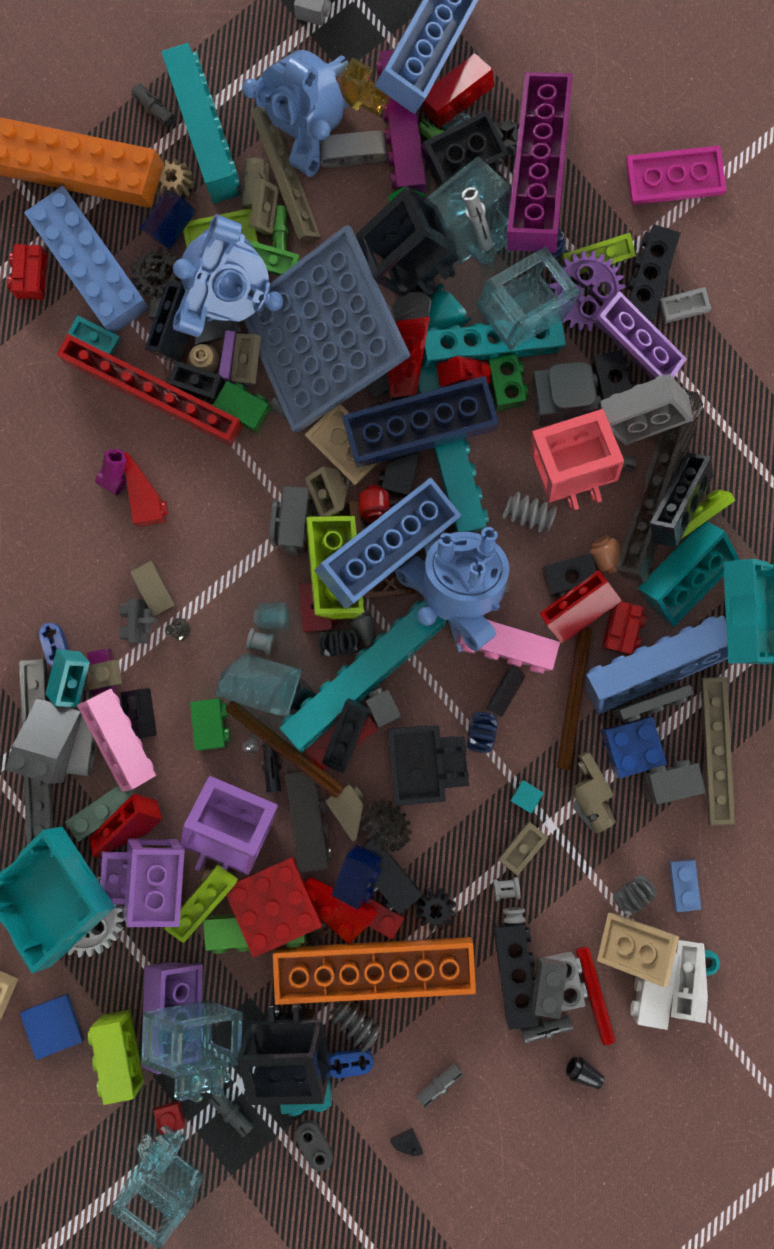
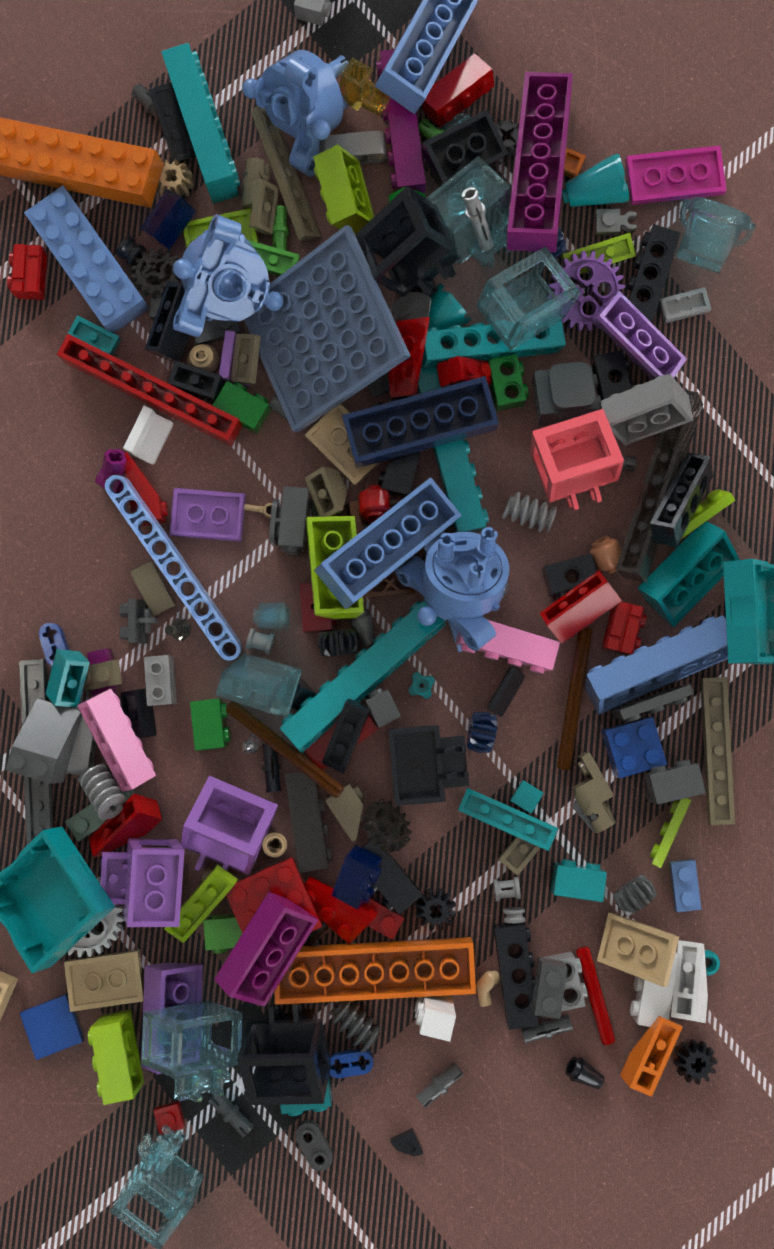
(102, 791): none -> light grey piece
(104, 980): none -> tan plate
(129, 250): none -> black wheel
(148, 436): none -> white panel
(160, 680): none -> light grey brick
(163, 562): none -> light blue beam
(172, 122): none -> black plate
(207, 514): none -> medium lavender tile
(260, 509): none -> tan hand
(265, 950): none -> magenta slope
(271, 850): none -> tan cone
(343, 188): none -> lime brick
(415, 689): none -> teal plate
(435, 1016): none -> white brick
(484, 985): none -> tan arm
(508, 819): none -> teal plate
(573, 163): none -> orange tile
(578, 881): none -> teal brick
(598, 185): none -> teal cone
(609, 222): none -> light grey plate
(650, 1056): none -> orange slope
(669, 831): none -> lime plate
(702, 1066): none -> black gear
(711, 232): none -> clear light blue piece

